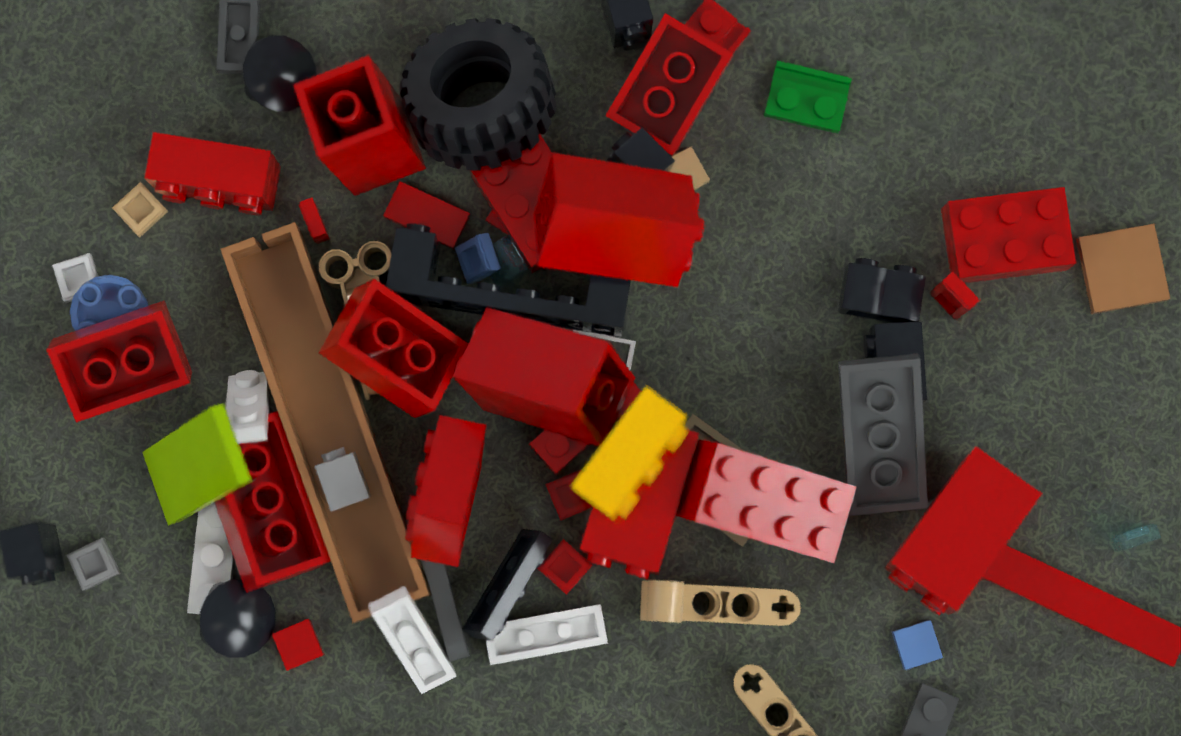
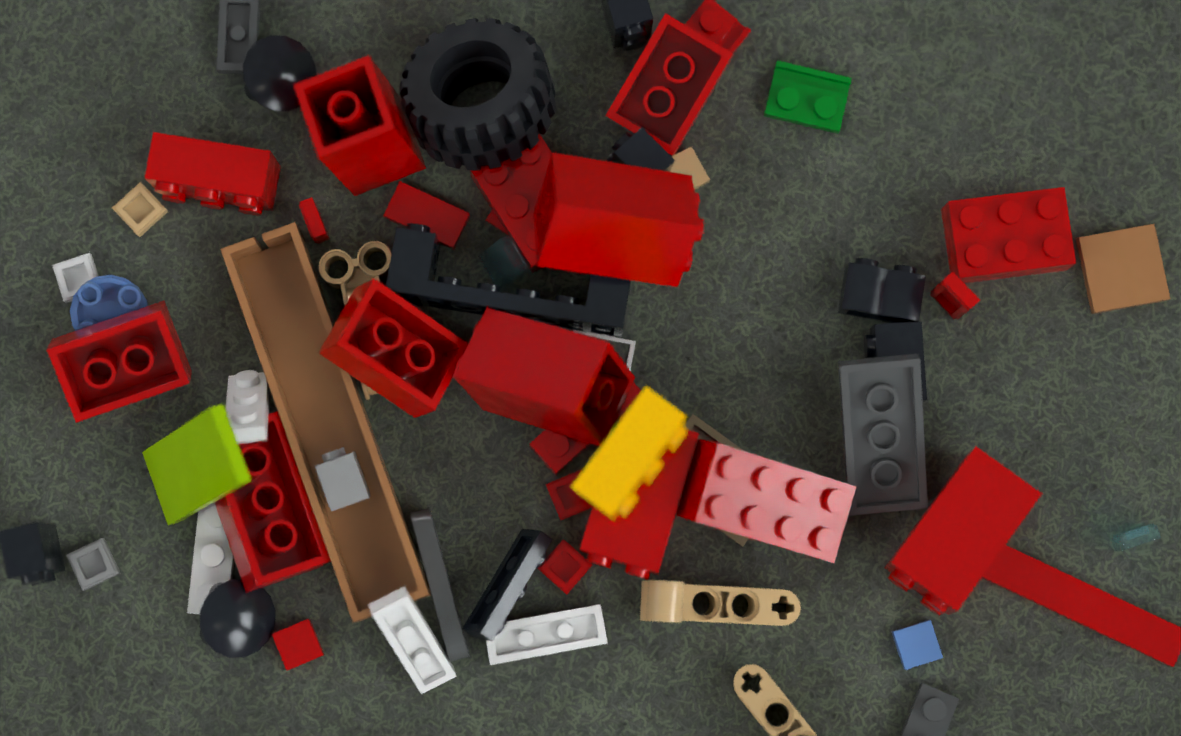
(445, 490): red brick -> none
(477, 258): medium blue tile -> none

